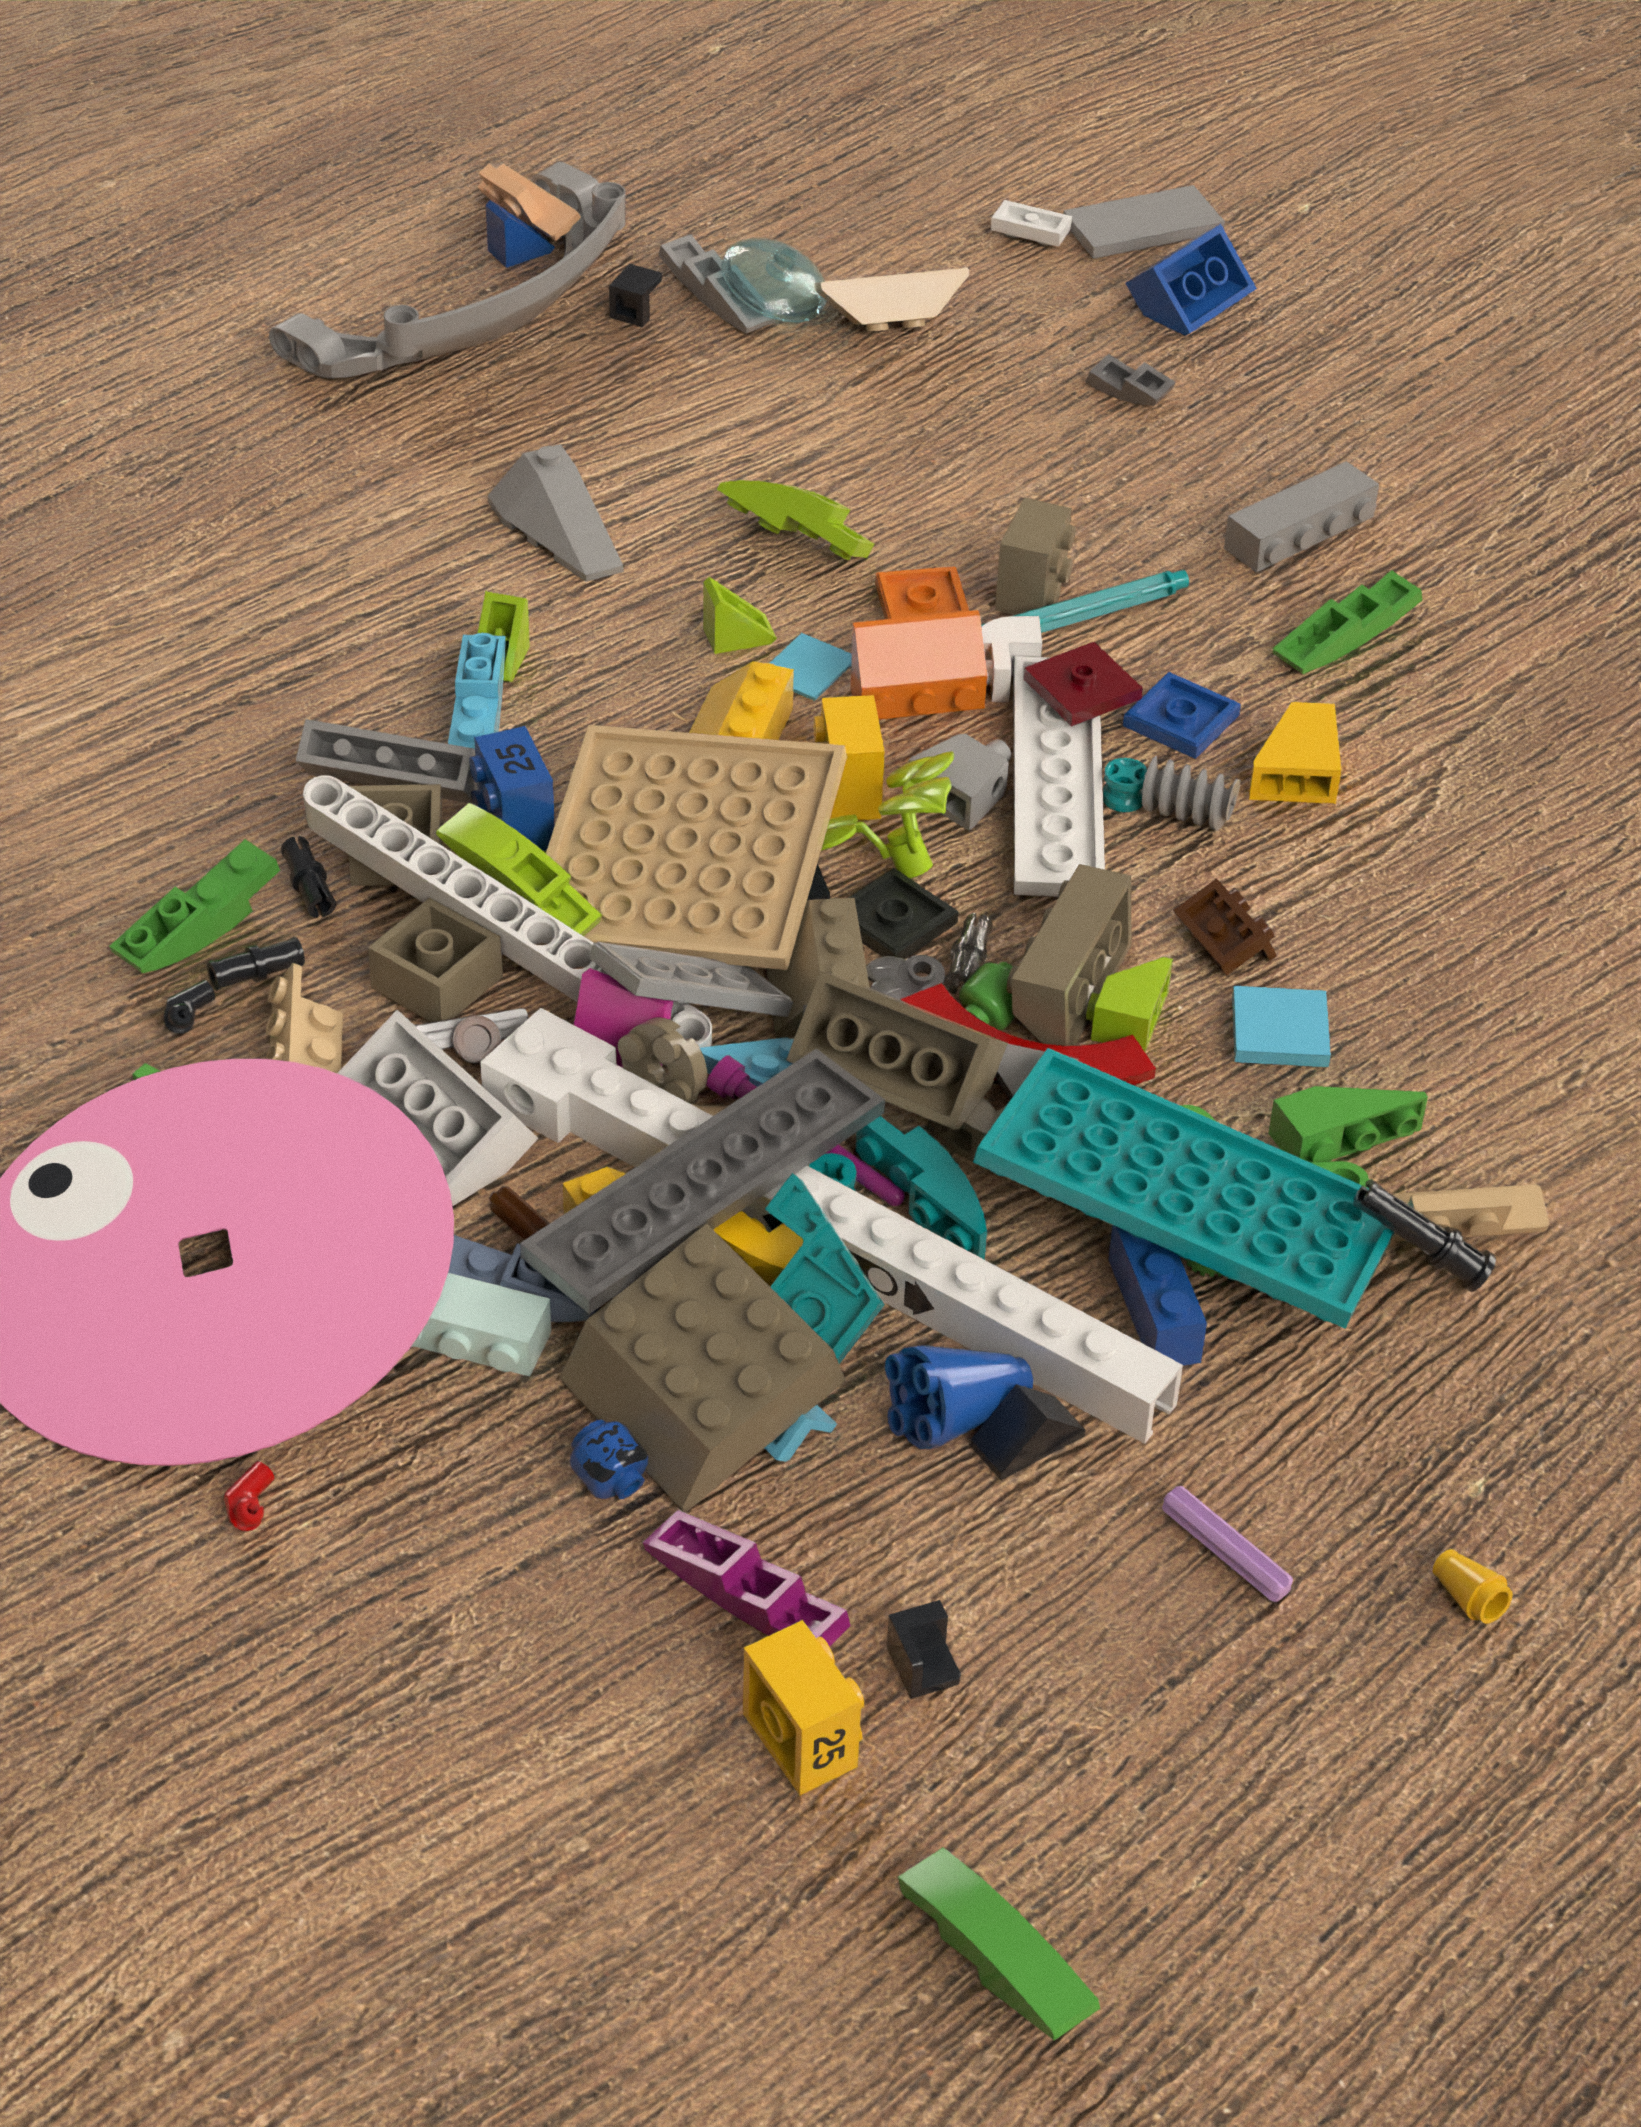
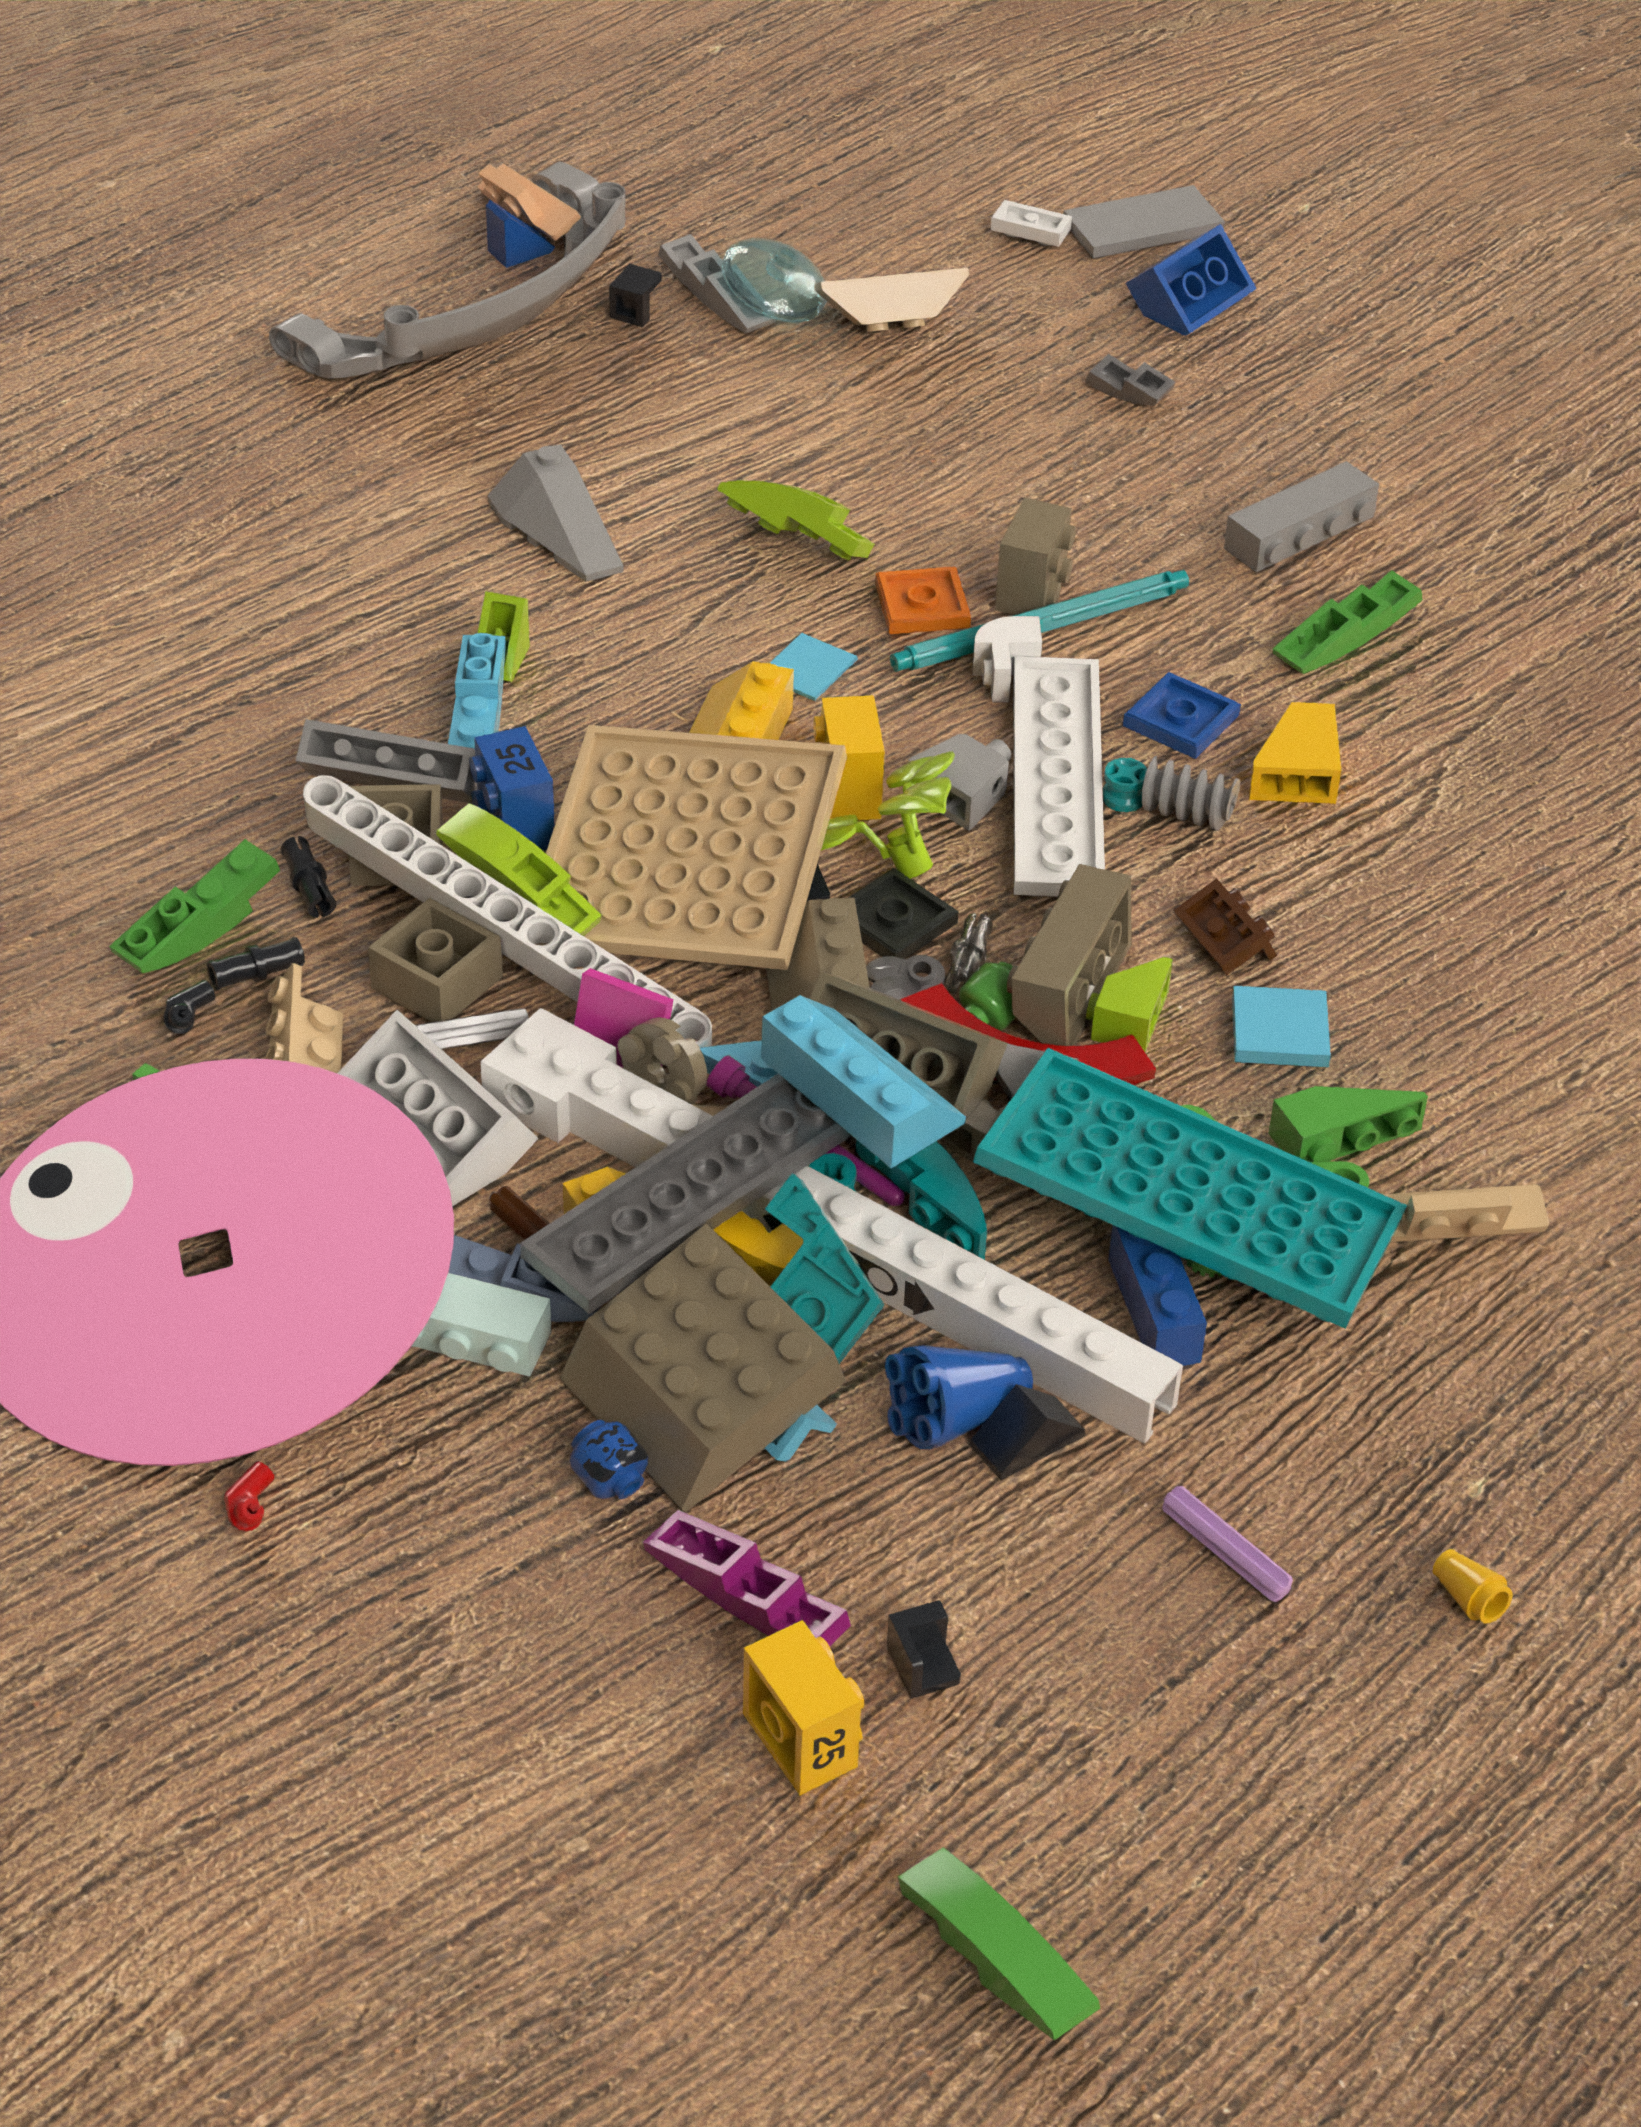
(475, 1038): tile -> none
(689, 979): light grey tile -> none
(732, 621): lime slope -> none
(855, 1080): none -> medium azure slope
(920, 664): slope -> none
(1082, 683): dark red plate -> none
(1442, 1246): black pin -> none

